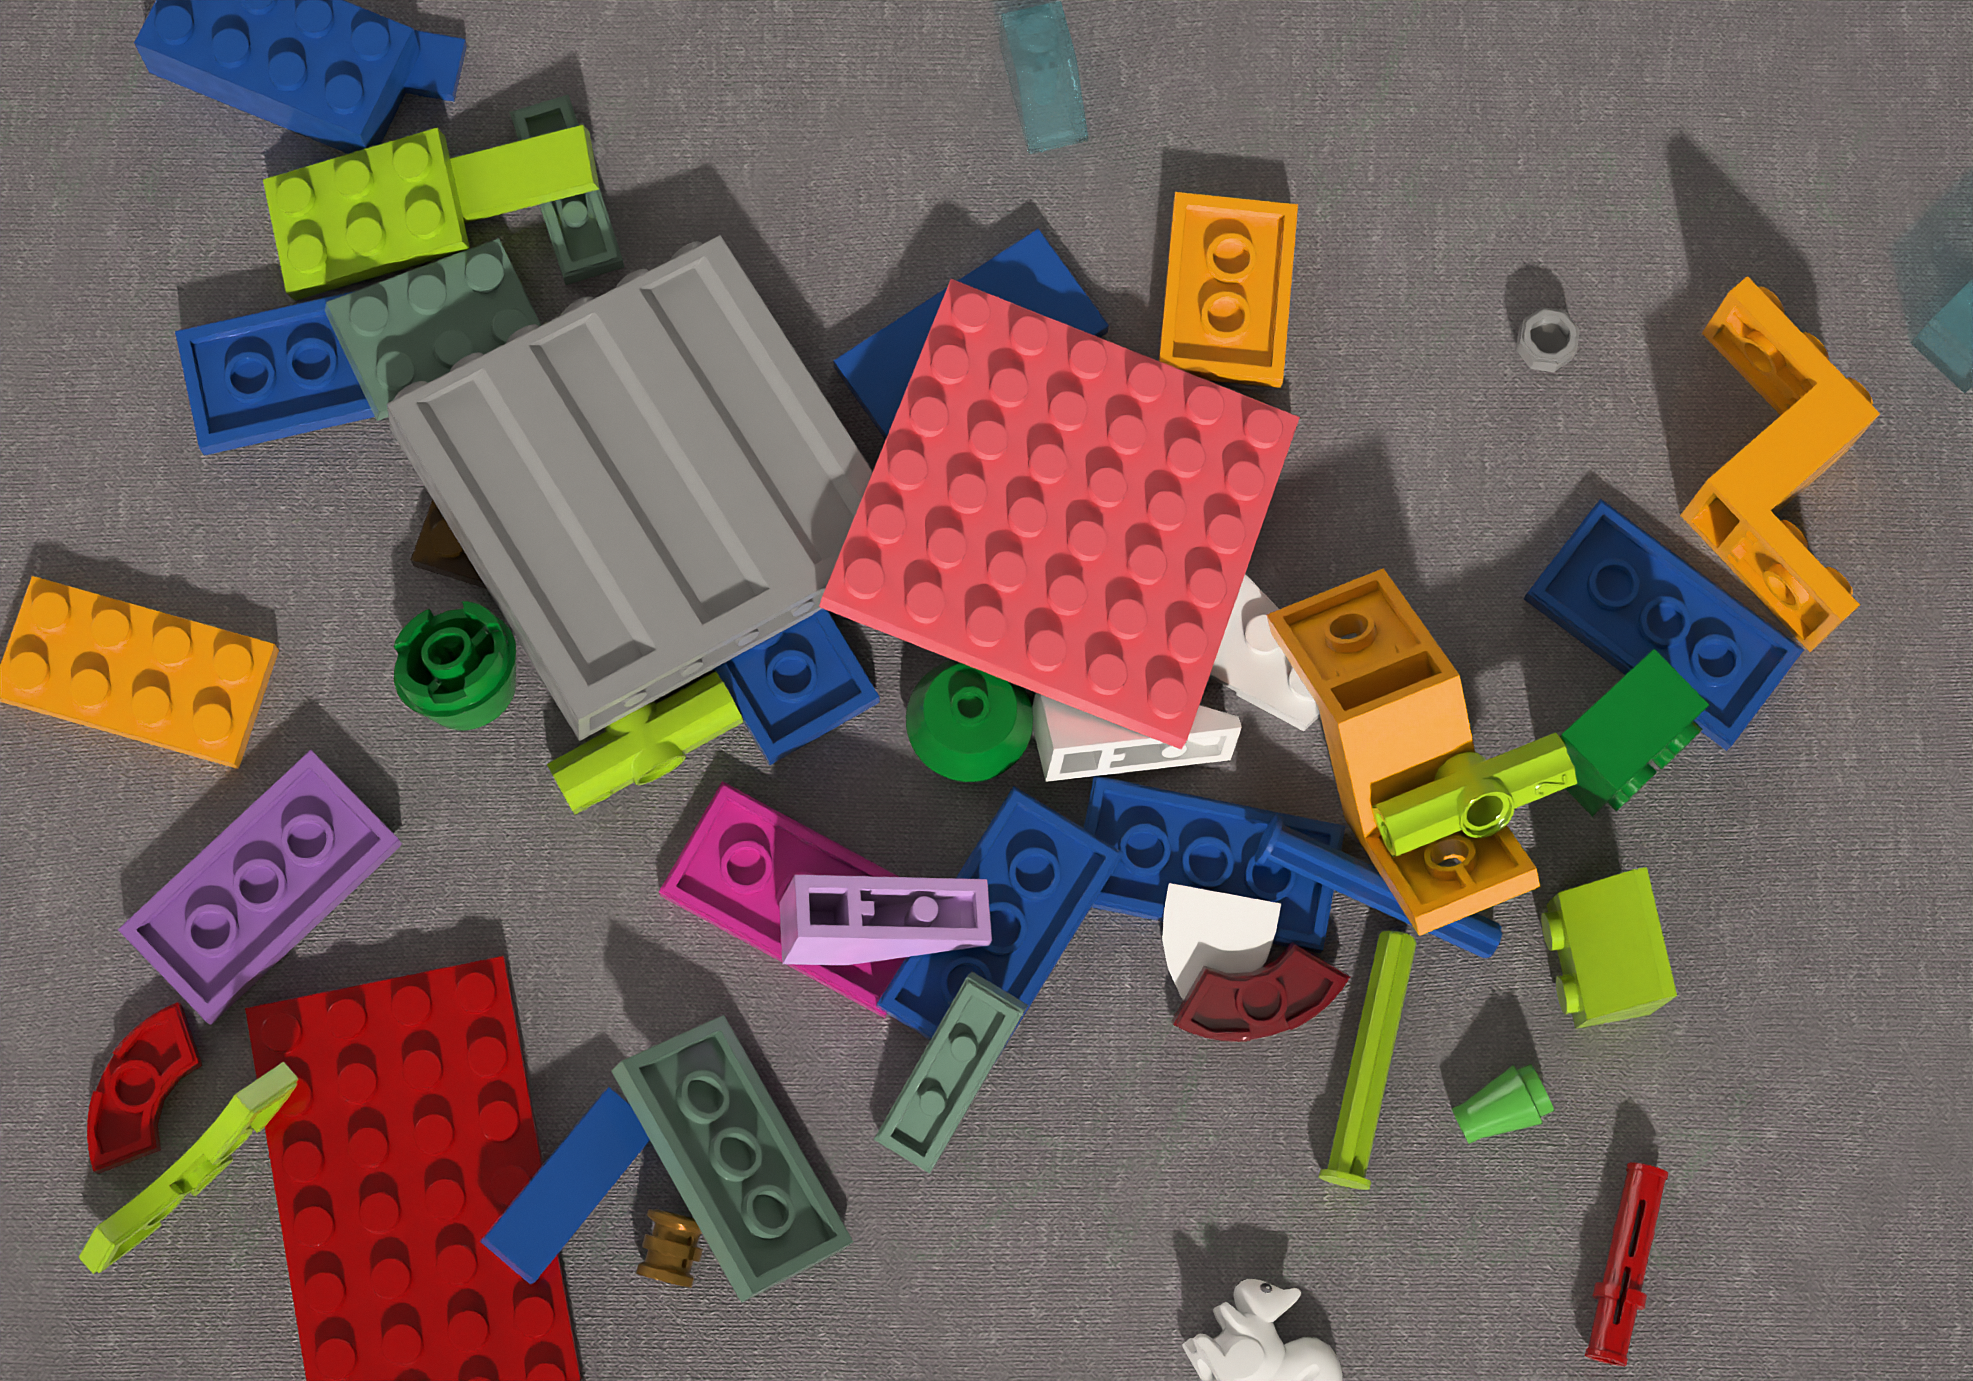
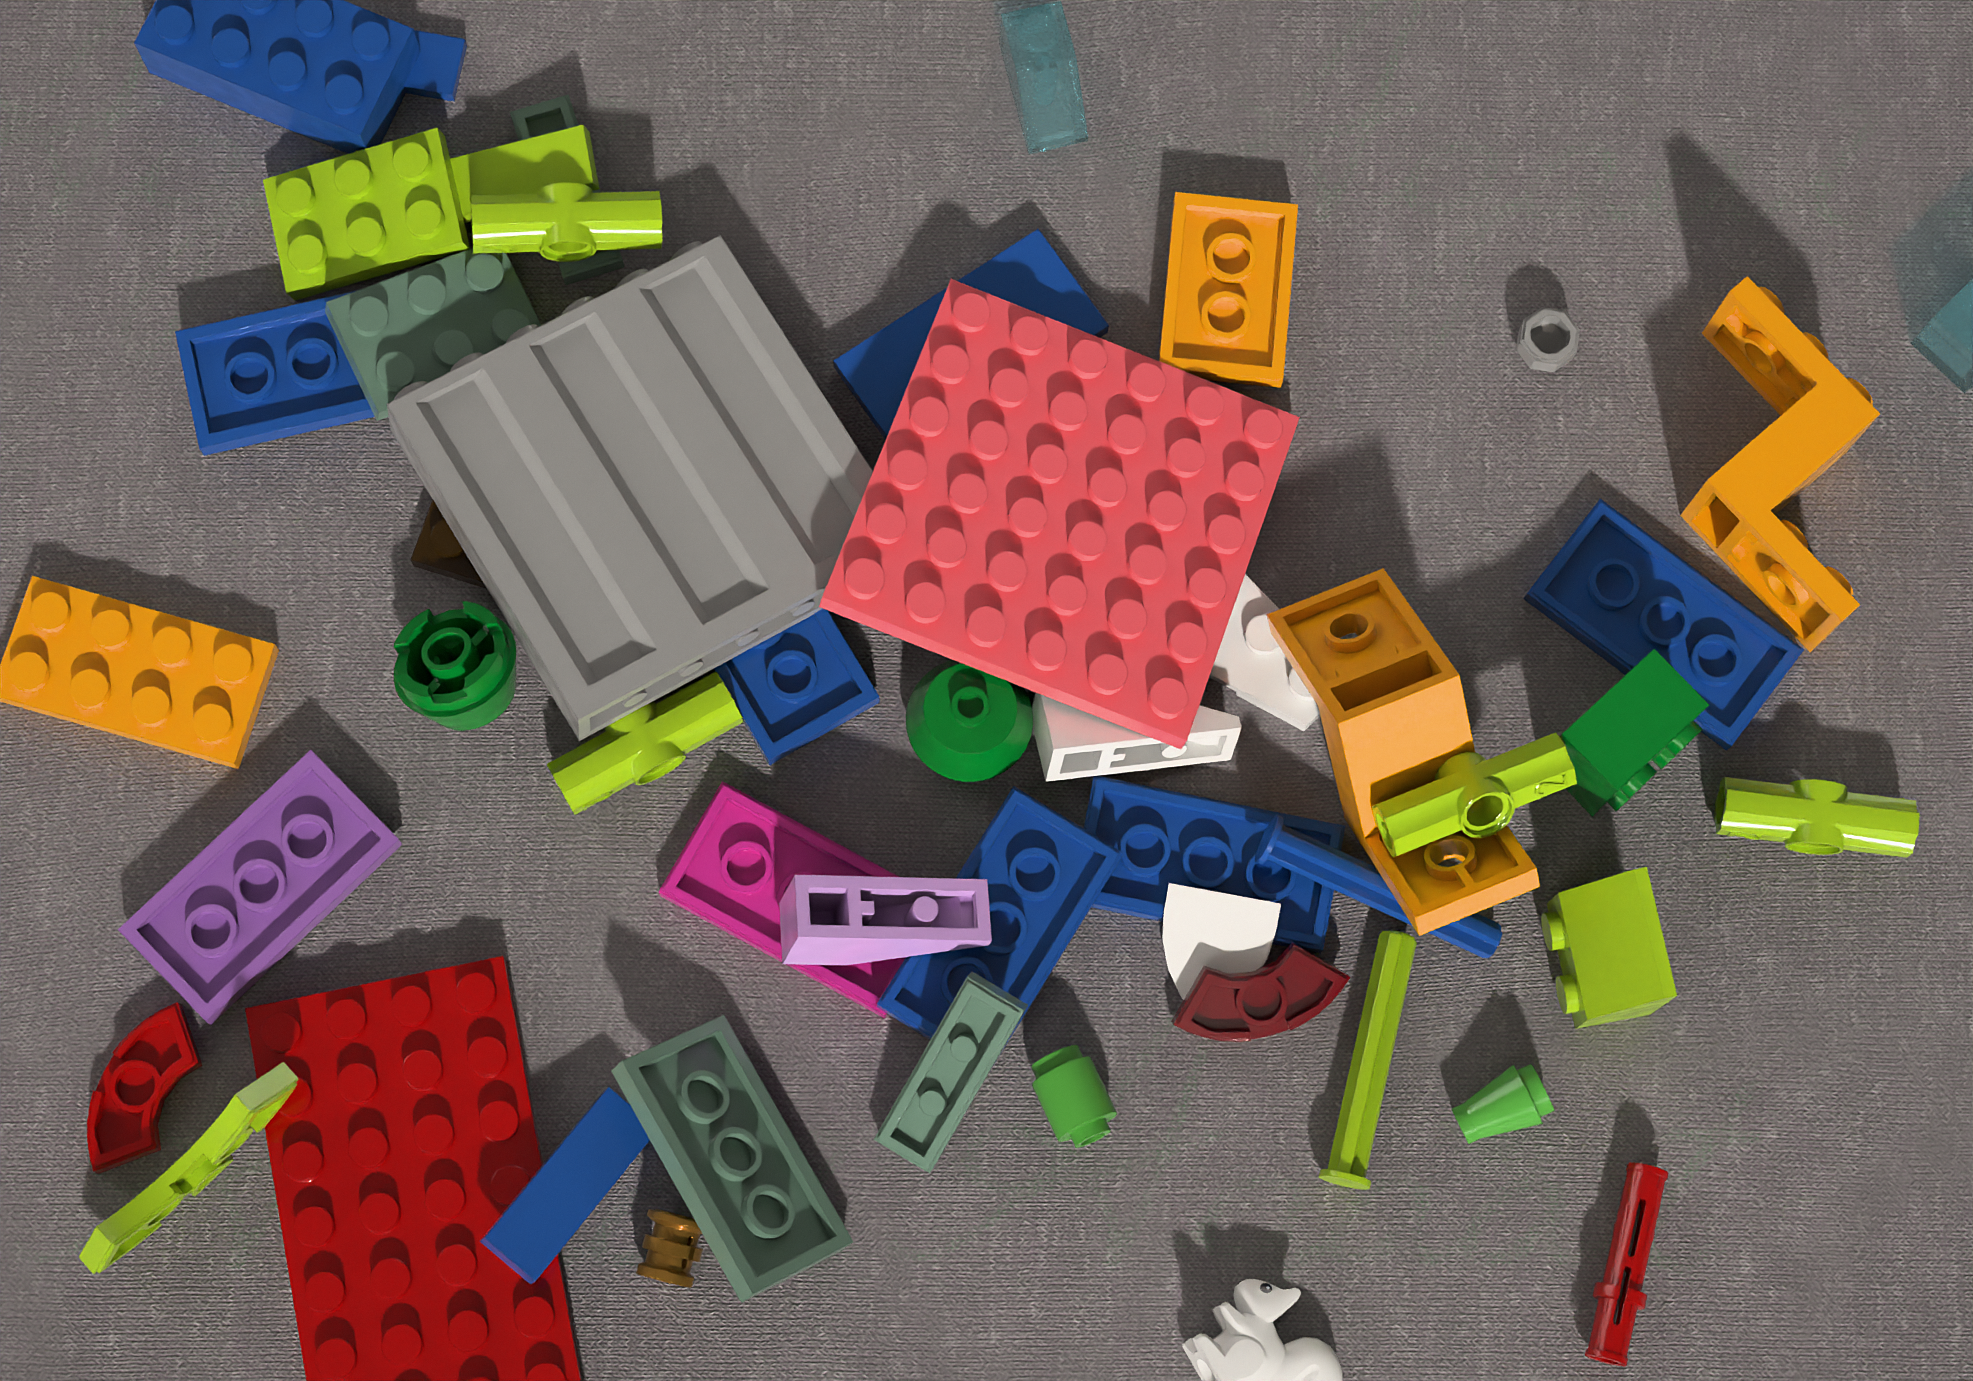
(566, 222): none -> lime piece
(1073, 1096): none -> bright green brick
(1816, 817): none -> lime piece

